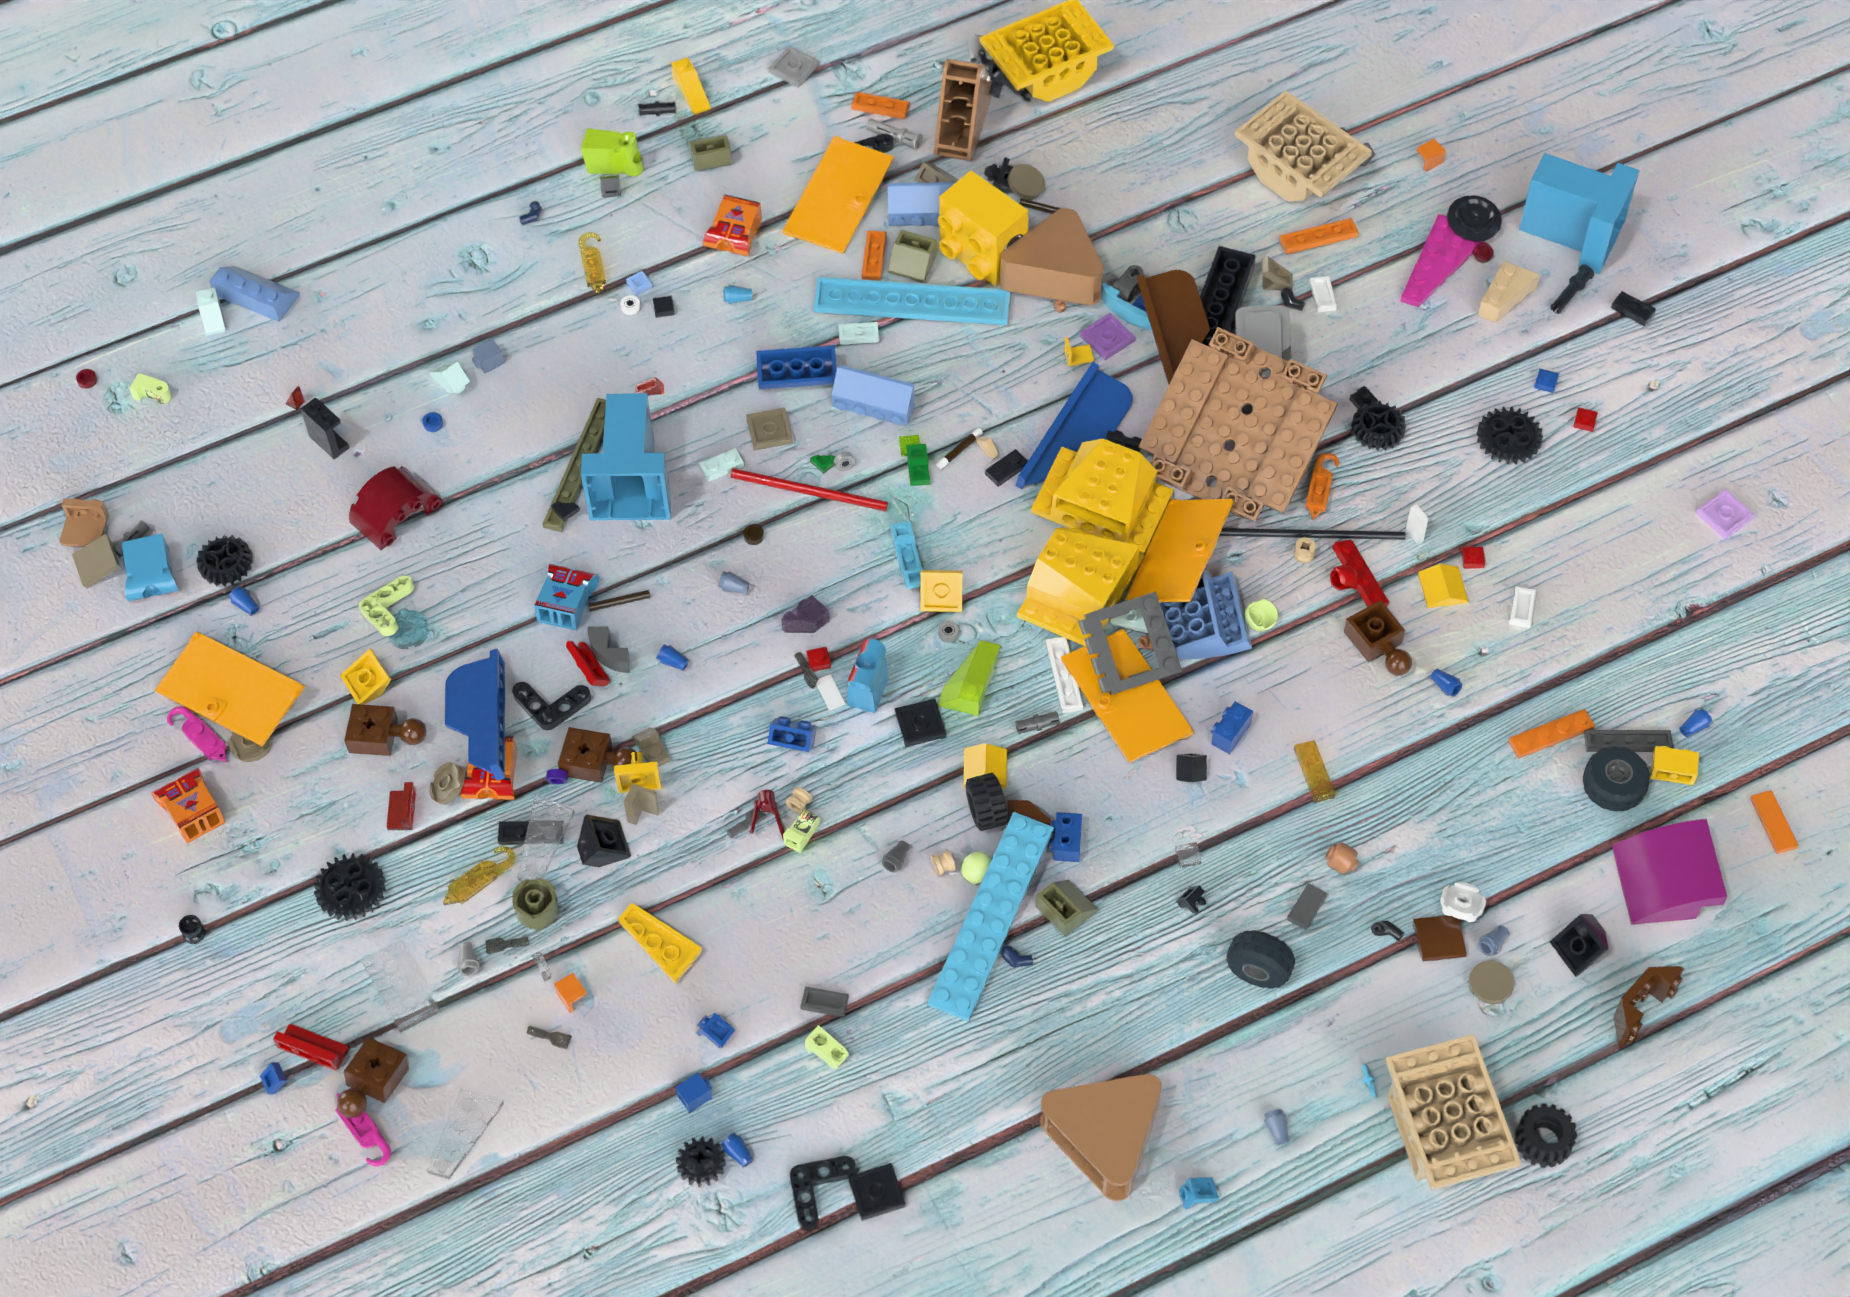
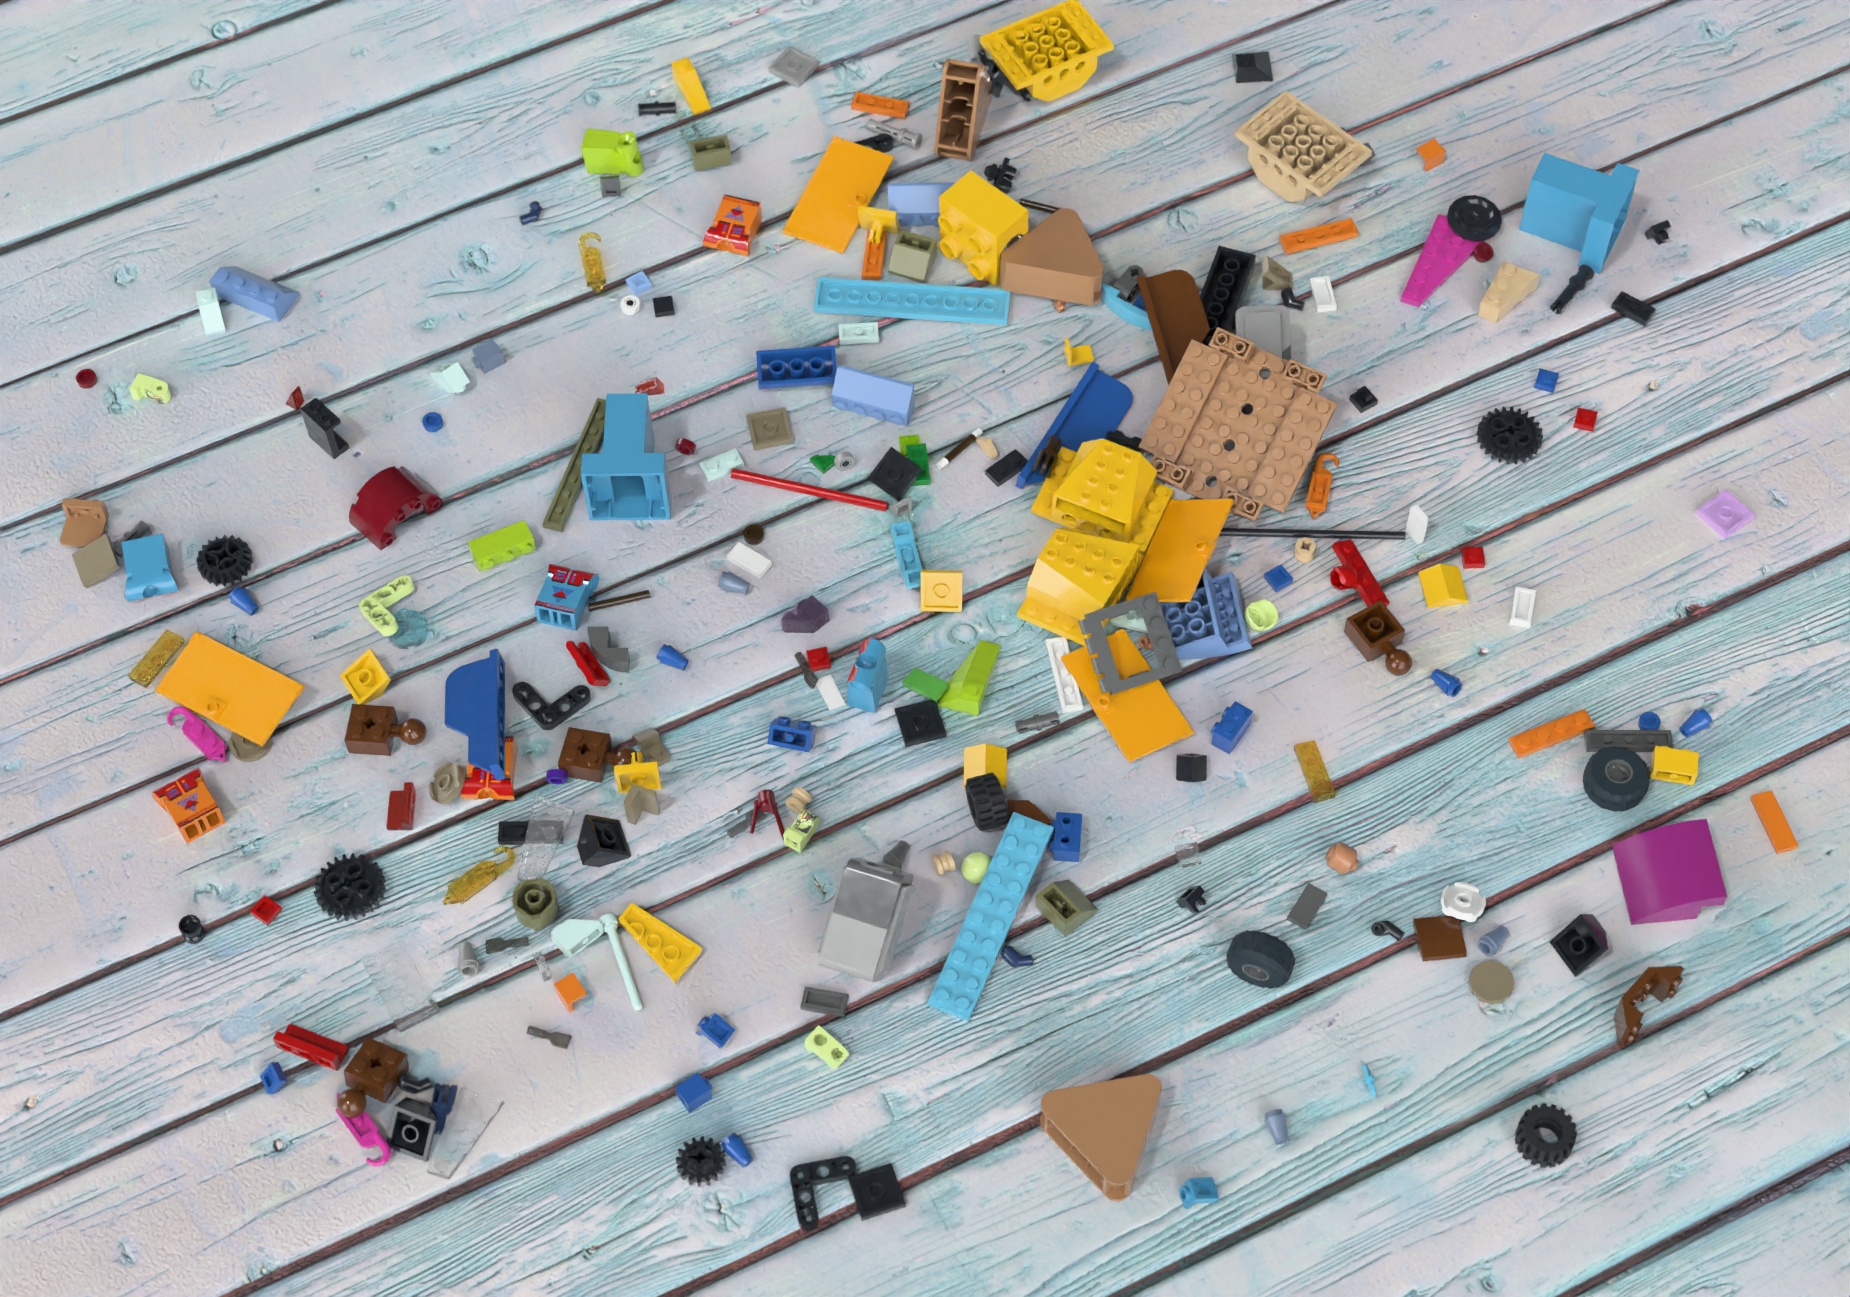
(156, 658): none -> clear yellow plate
(266, 910): none -> red plate
(412, 1086): none -> black arm
(412, 1128): none -> black slope
(442, 1103): none -> dark blue arm
(501, 545): none -> lime brick
(565, 510): black tile -> none
(575, 935): none -> light aqua slope
(609, 925): none -> light aqua piece
(685, 446): none -> dark red tile
(736, 294): dark azure cone -> none
(749, 560): none -> white tile
(865, 919): none -> piece
(878, 221): none -> yellow tile
(895, 474): none -> black tile
(901, 507): none -> light grey slope
(925, 684): none -> bright green tile
(933, 174): dark tan panel -> none
(948, 631): light grey tile -> none
(1026, 181): dark tan tile -> none
(1047, 456): none -> dark brown arm
(1107, 336): medium lavender tile -> none
(1252, 67): none -> black slope
(1278, 578): none -> blue plate
(1378, 421): black gear -> none
(1449, 1113): tan wedge -> none
(1649, 721): none -> blue tile
(1659, 232): none -> black tile

